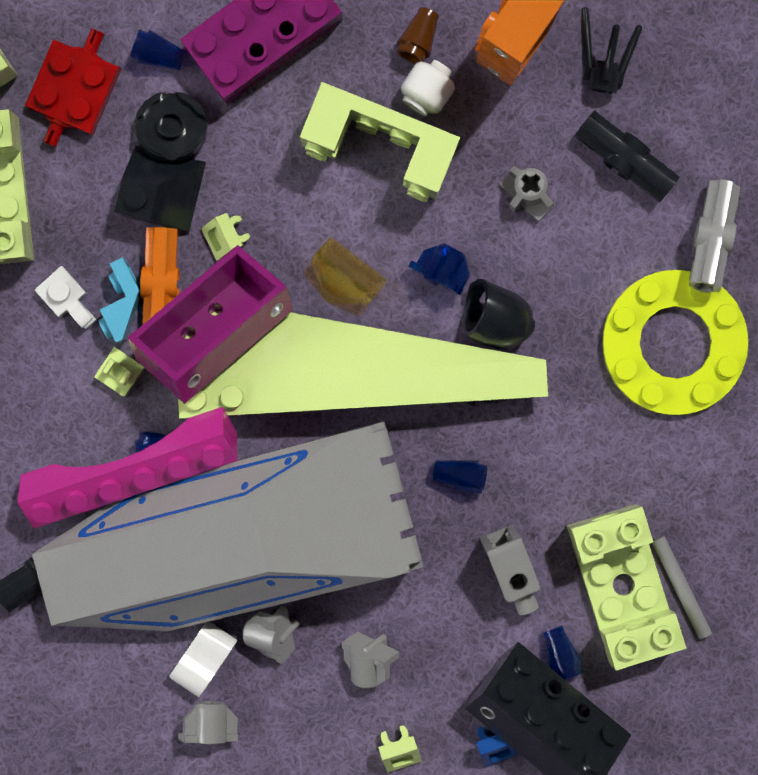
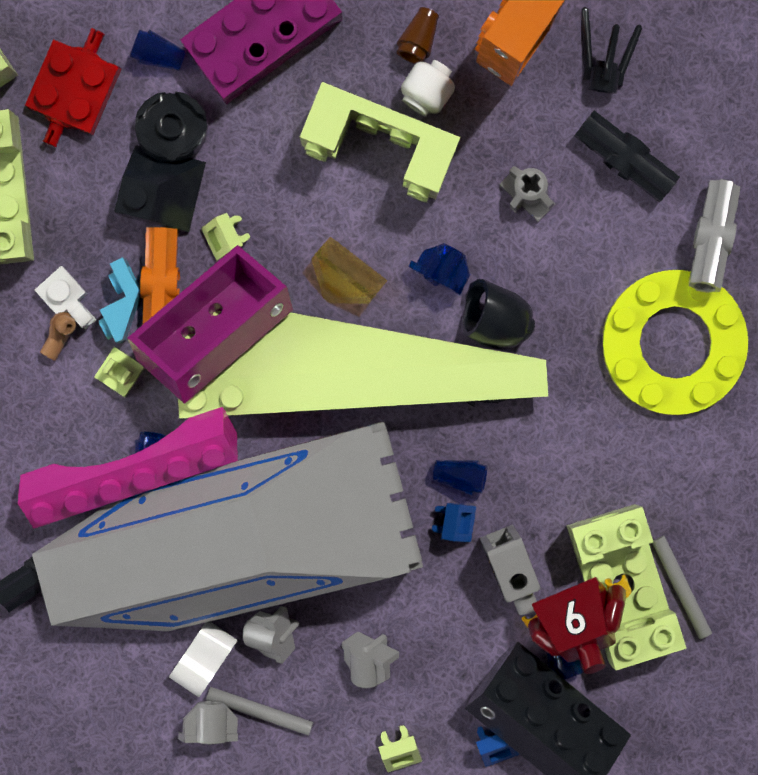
(59, 331): none -> medium nougat arm
(260, 711): none -> light grey bar
(457, 522): none -> blue tile
(580, 621): none -> dark red torso

